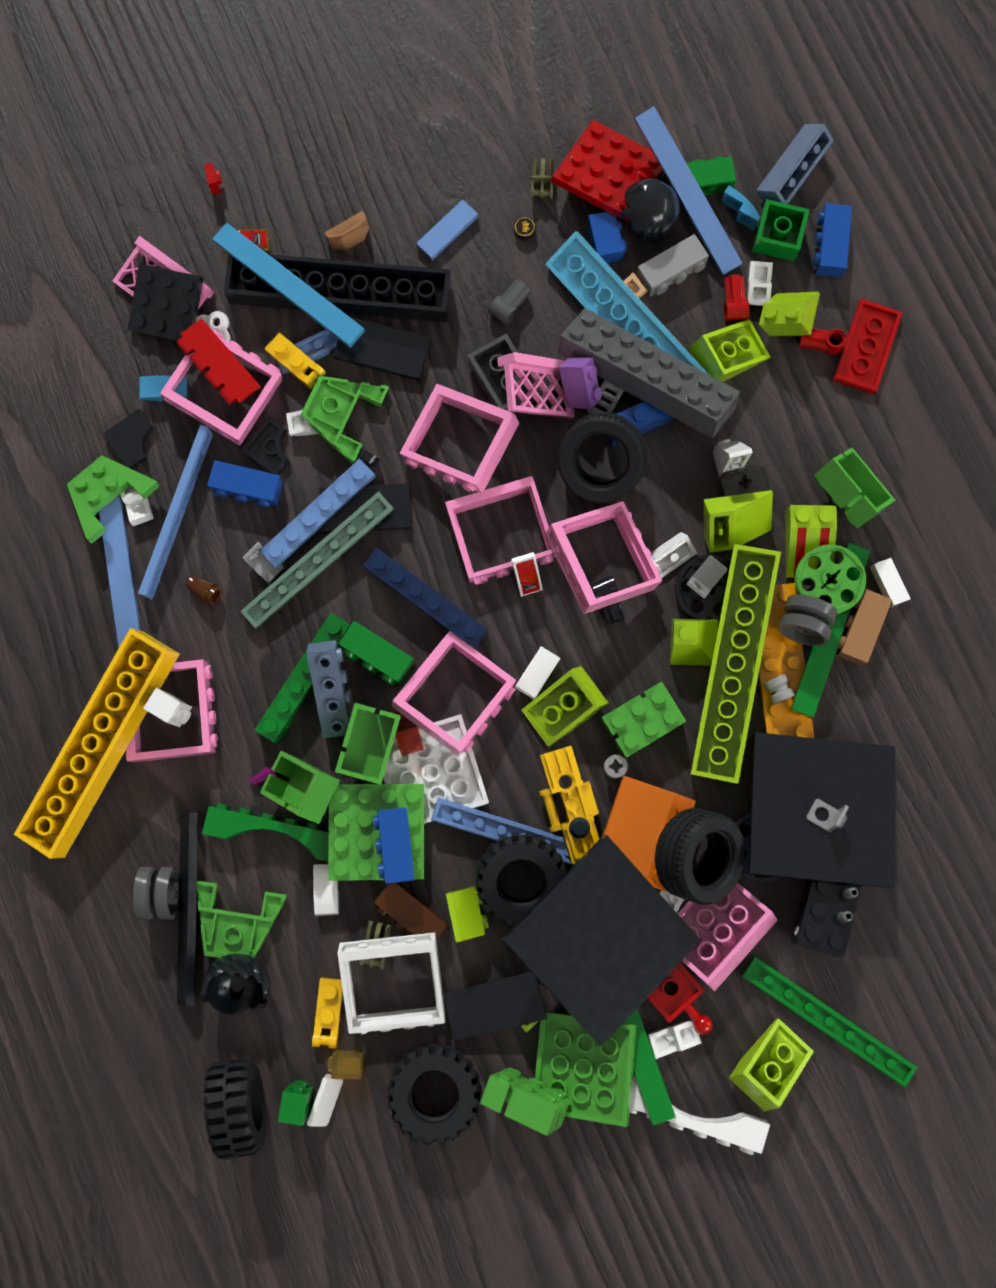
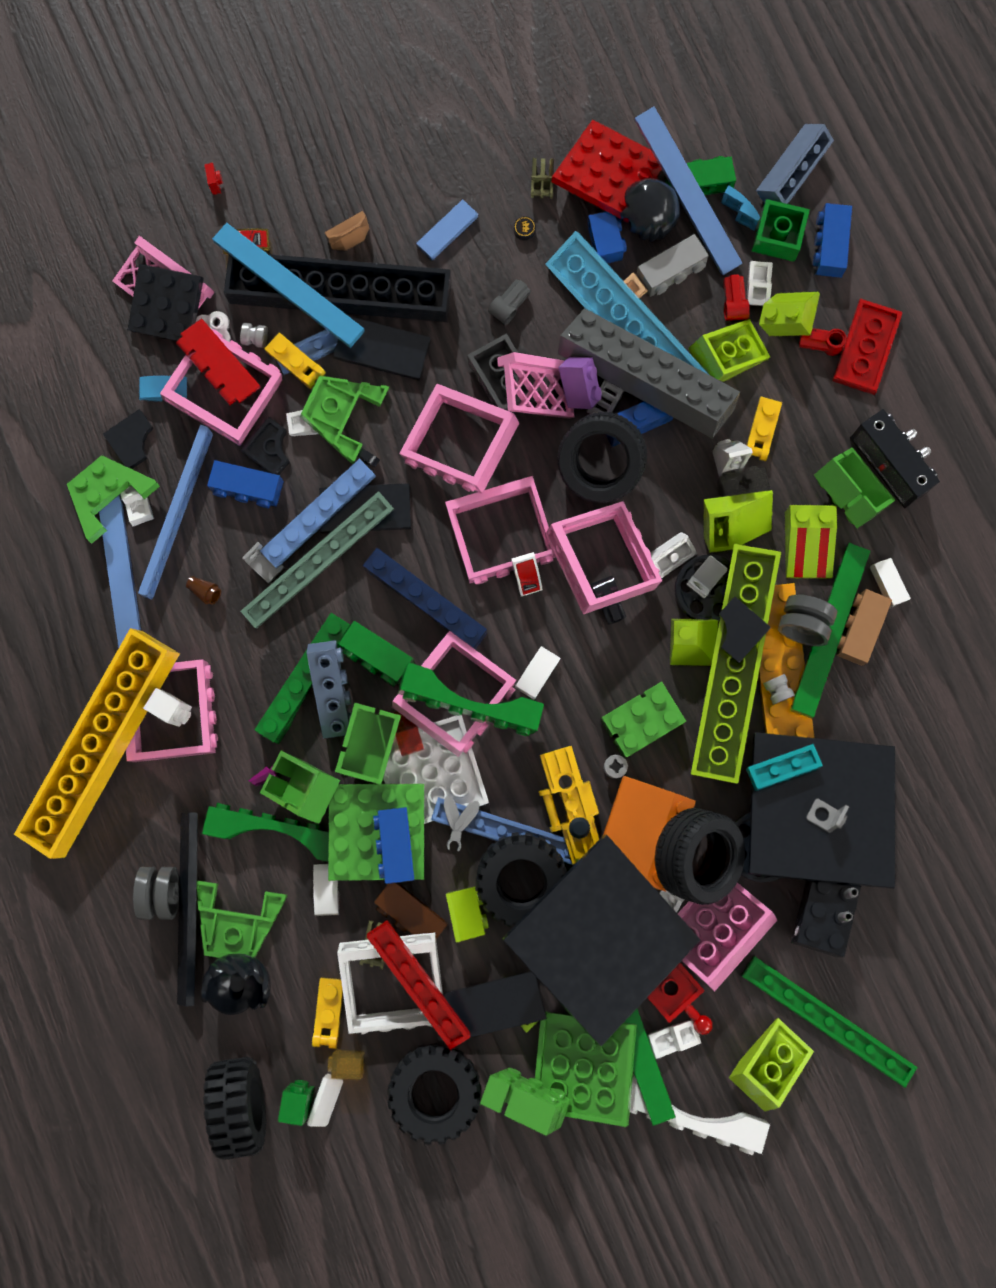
(254, 335): none -> light grey wheel
(418, 985): none -> red plate
(423, 685): none -> green arch
(457, 822): none -> light grey piece
(564, 705): lime slope -> none
(743, 629): none -> black tile
(764, 426): none -> yellow plate
(784, 767): none -> teal plate
(828, 568): bright green wedge -> none
(895, 458): none -> black piece

